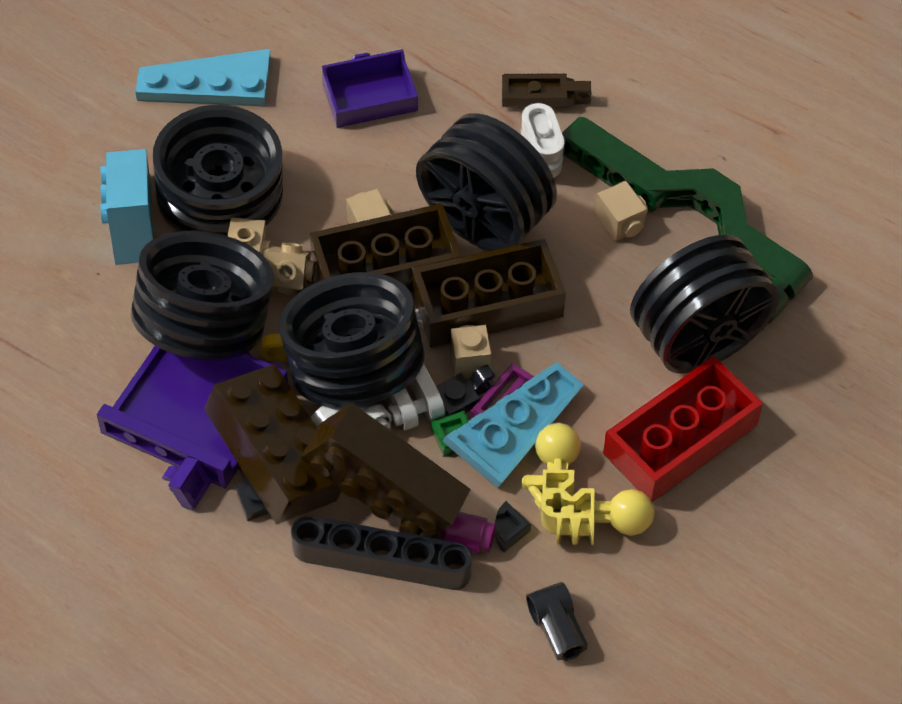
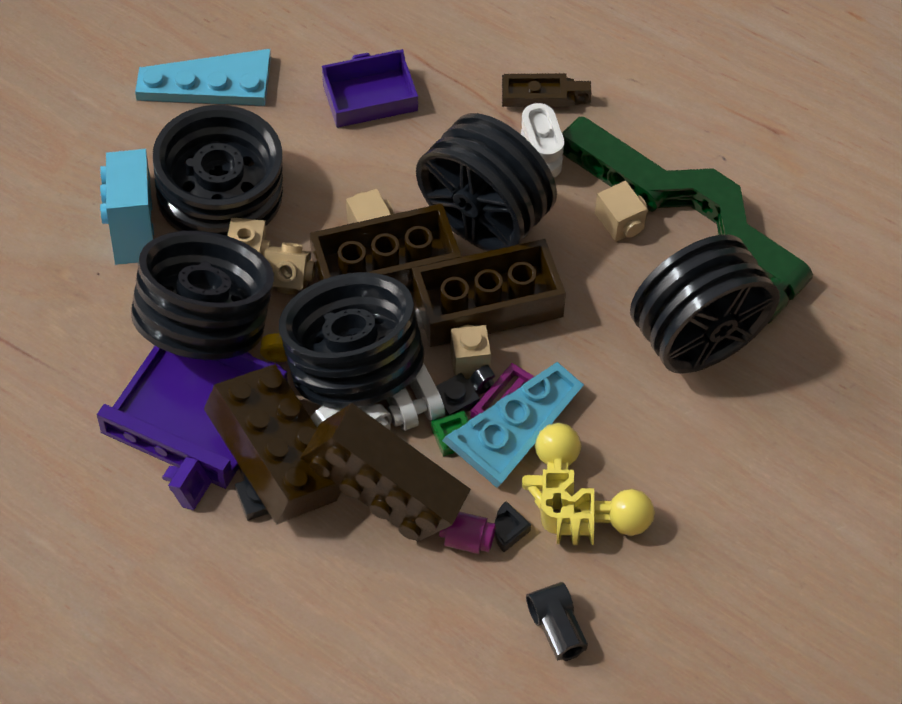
(394, 565): black beam -> none
(682, 428): red brick -> none

